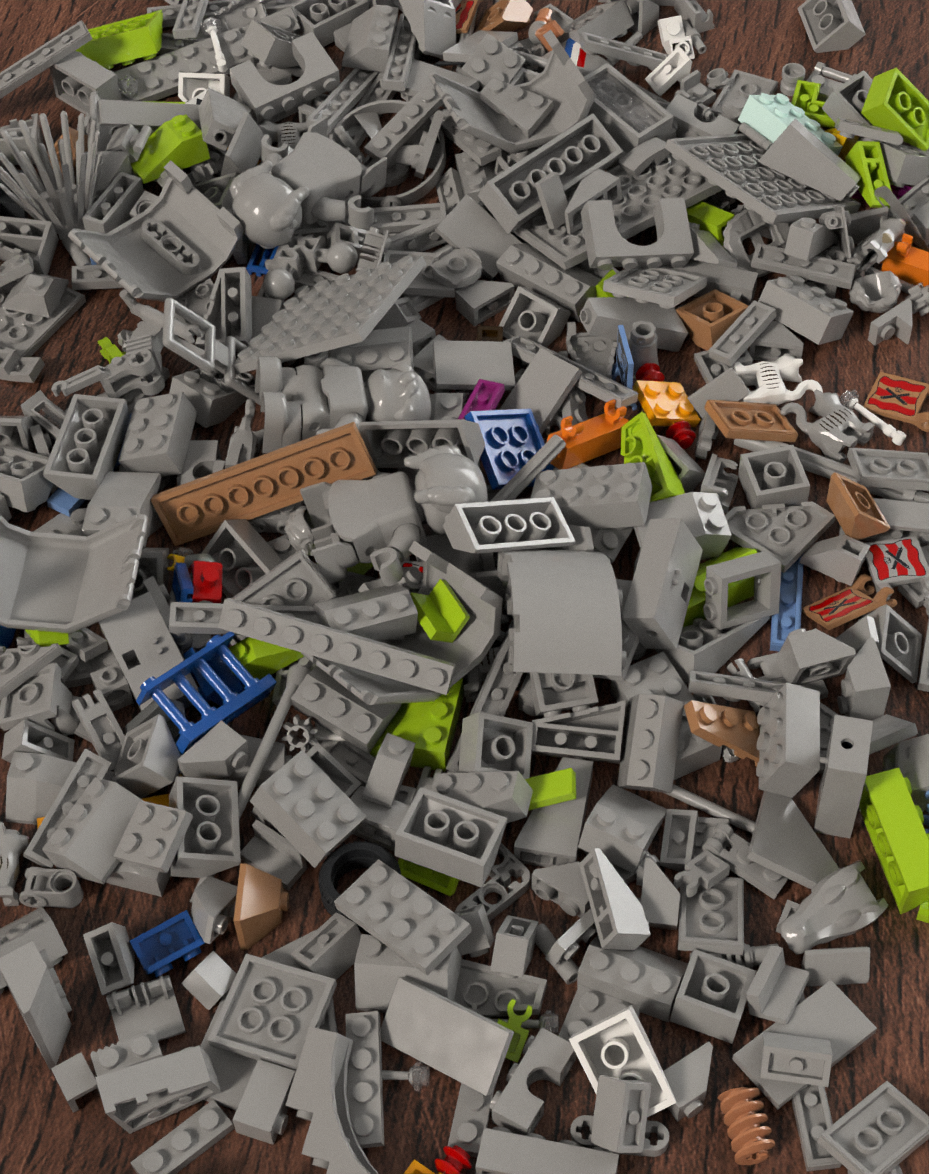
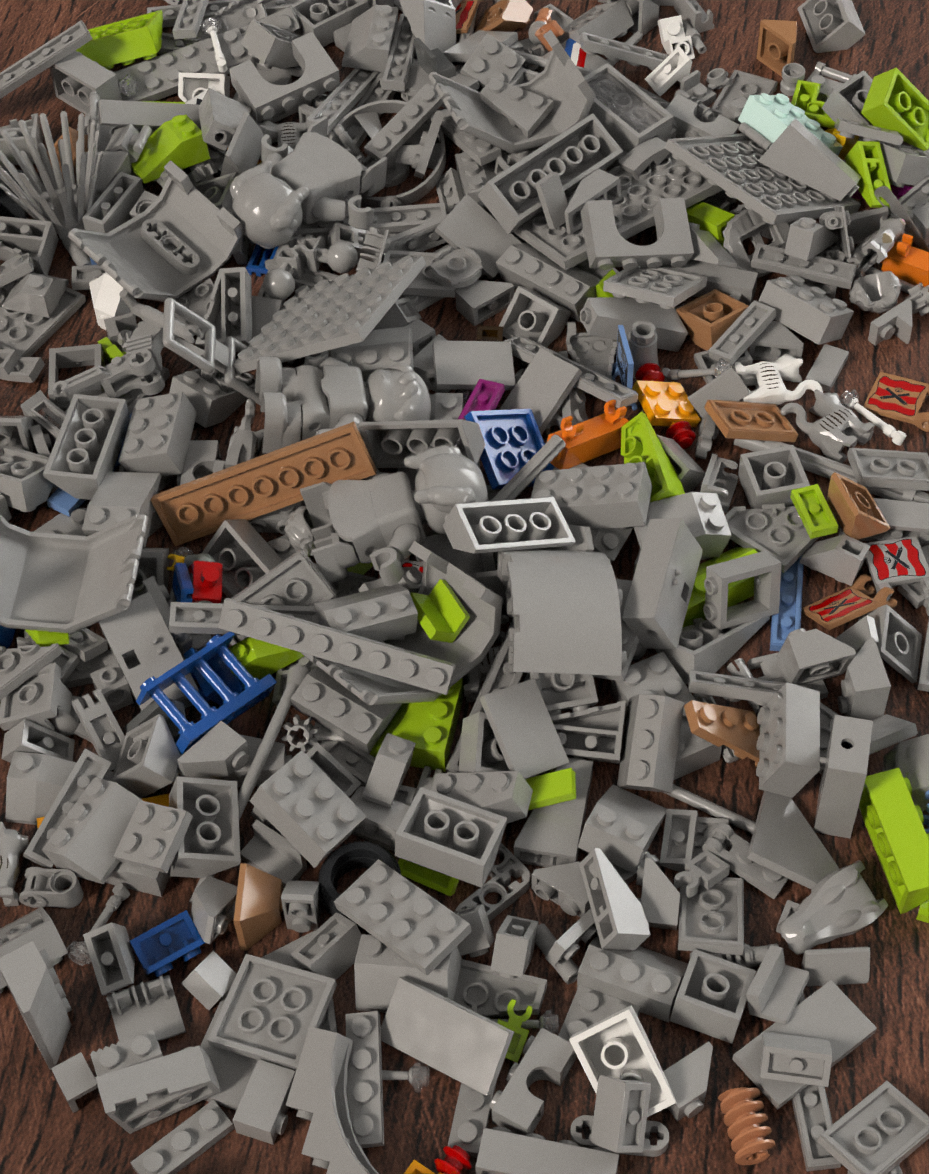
(74, 357): none -> light grey window
(78, 950): none -> piece
(106, 298): none -> white slope
(117, 324): none -> light grey panel
(301, 905): none -> light grey slope
(433, 60): none -> dark grey panel
(524, 729): none -> light grey tile
(675, 374): none -> light grey piece
(776, 43): none -> medium nougat slope
(814, 511): none -> lime plate
(828, 366): none -> light grey tile

